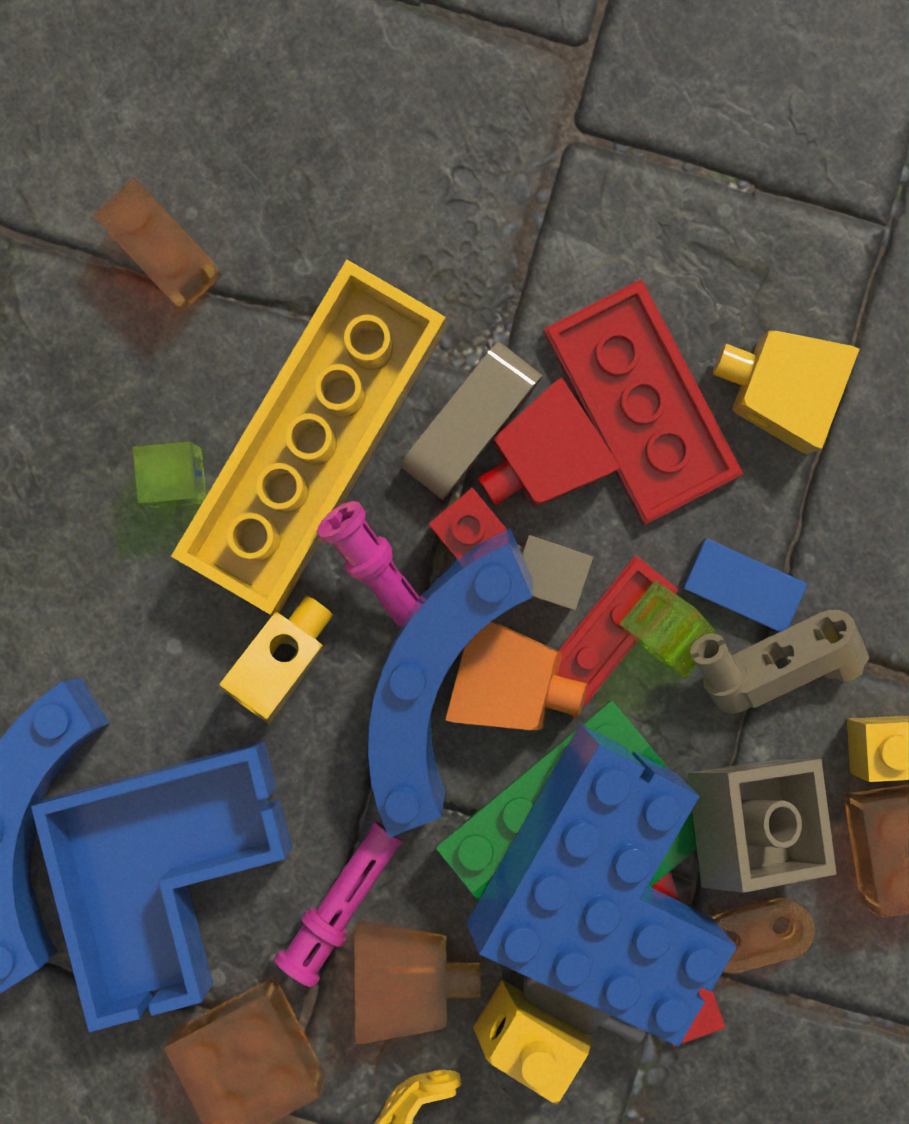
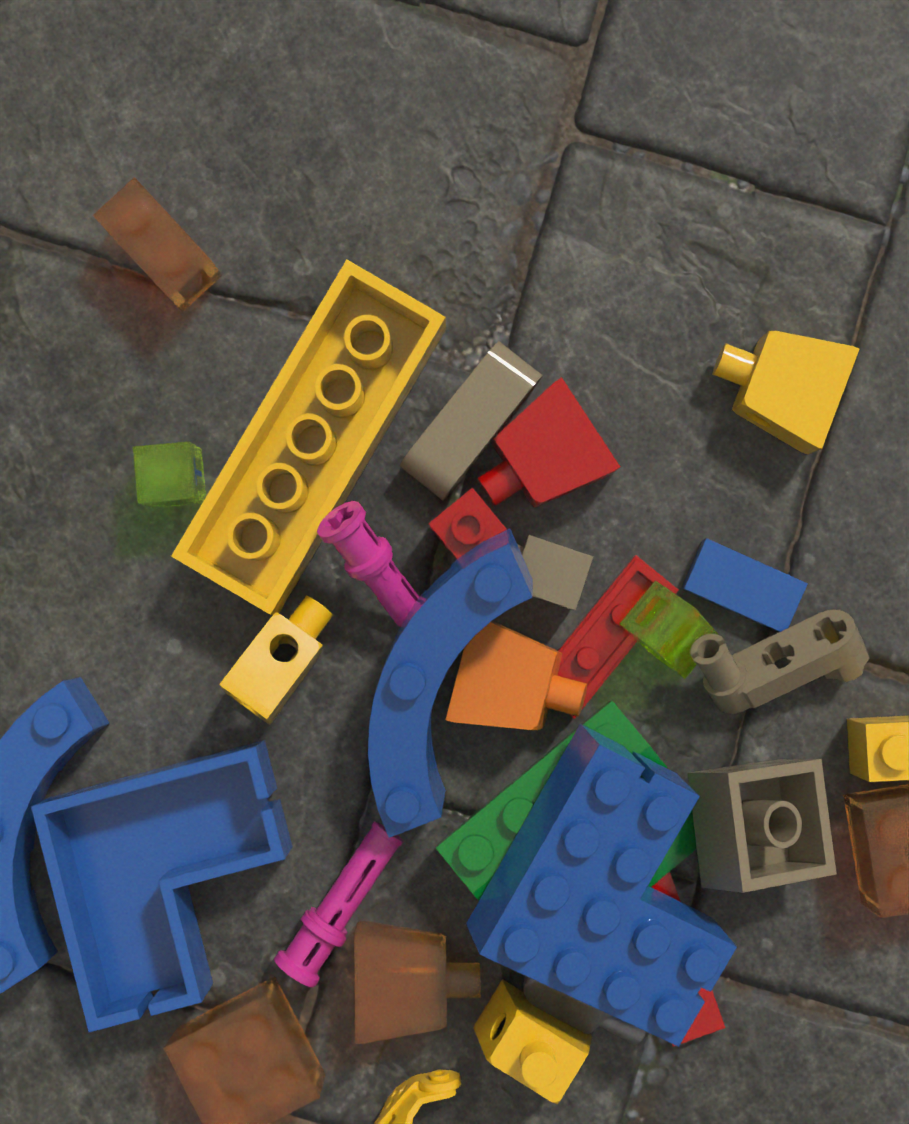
(642, 401): red tile -> none
(756, 940): clear orange plate -> none

